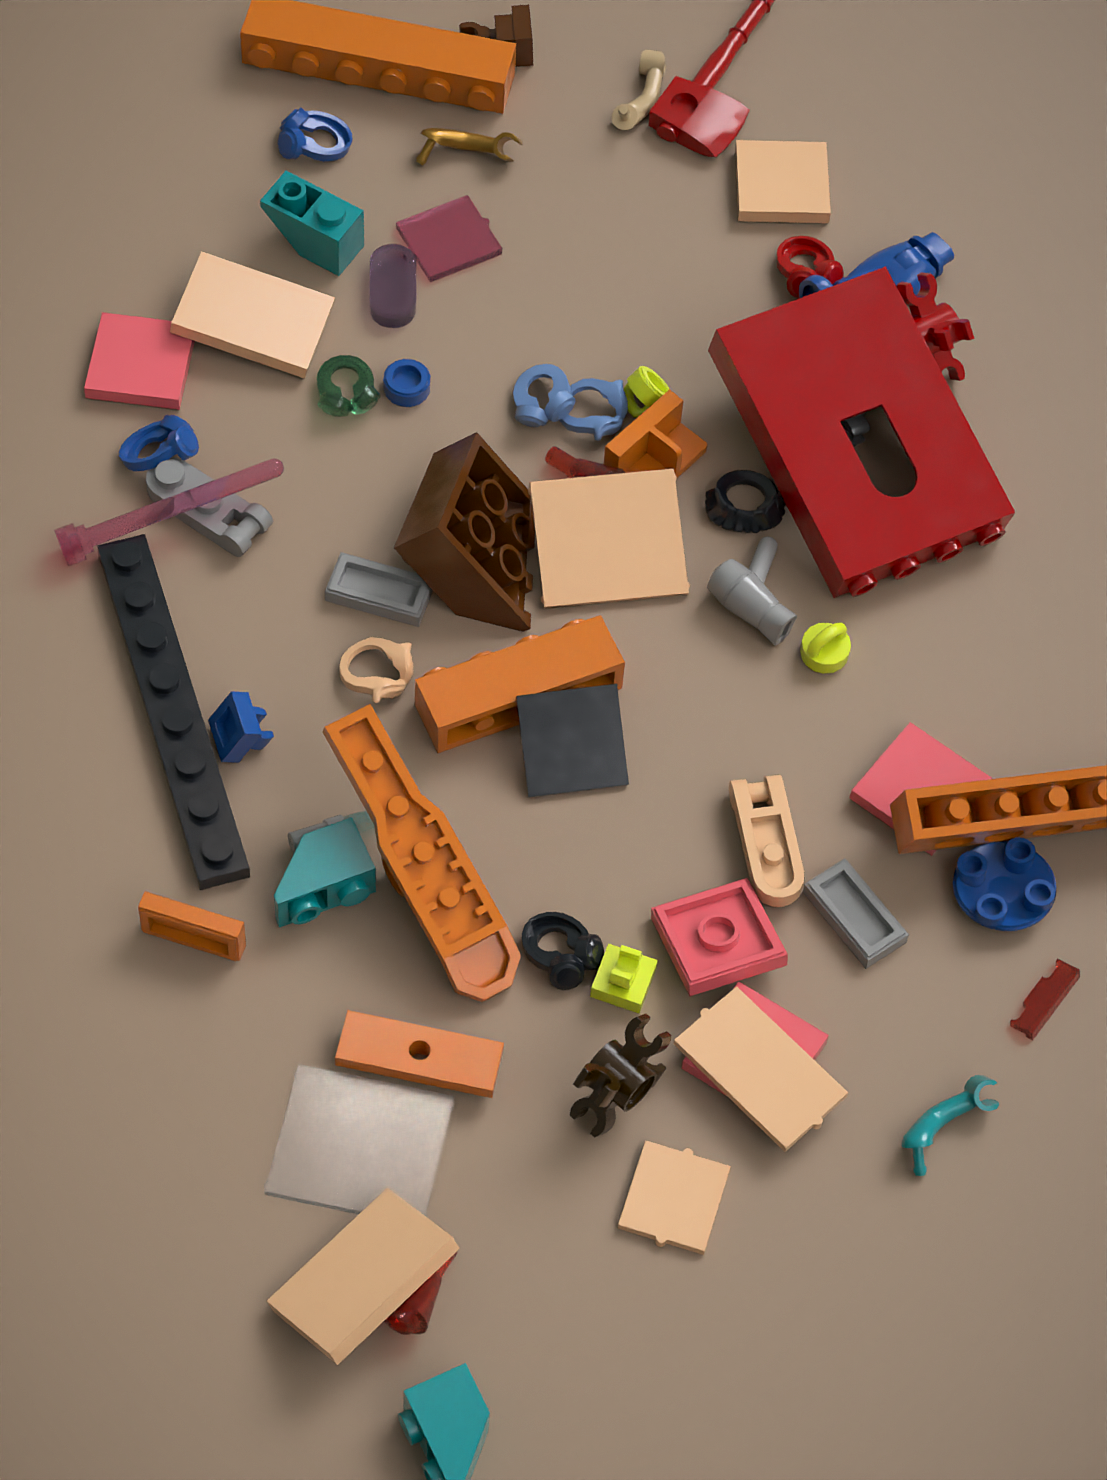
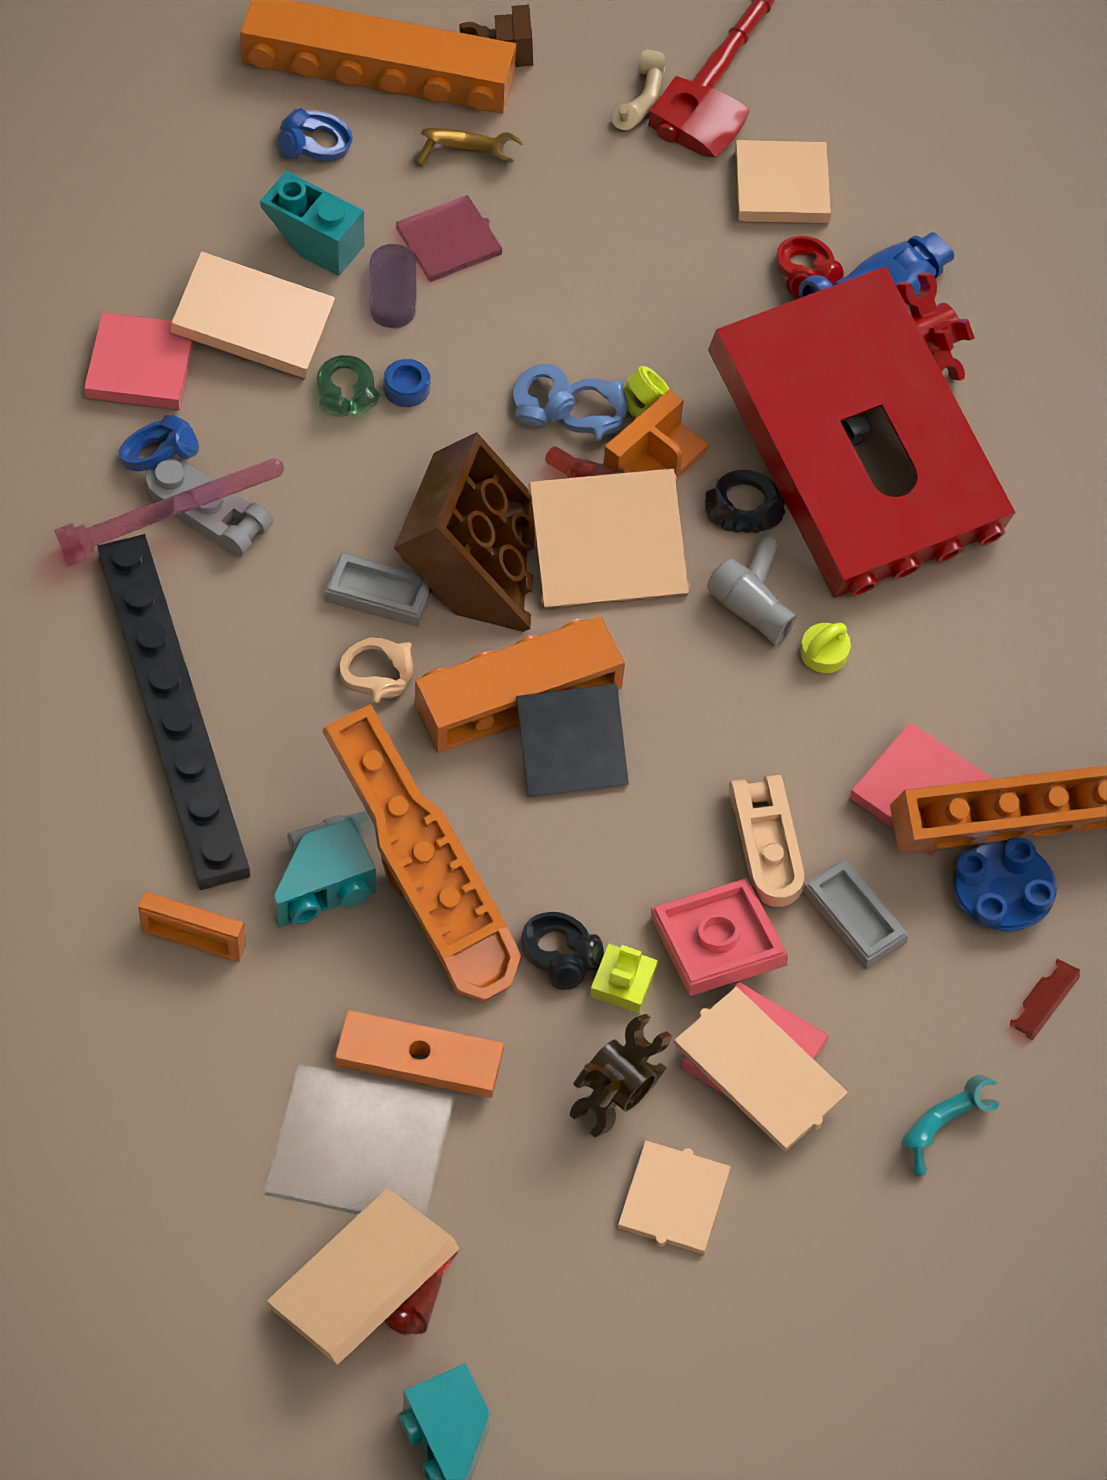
(237, 727): blue tile -> none

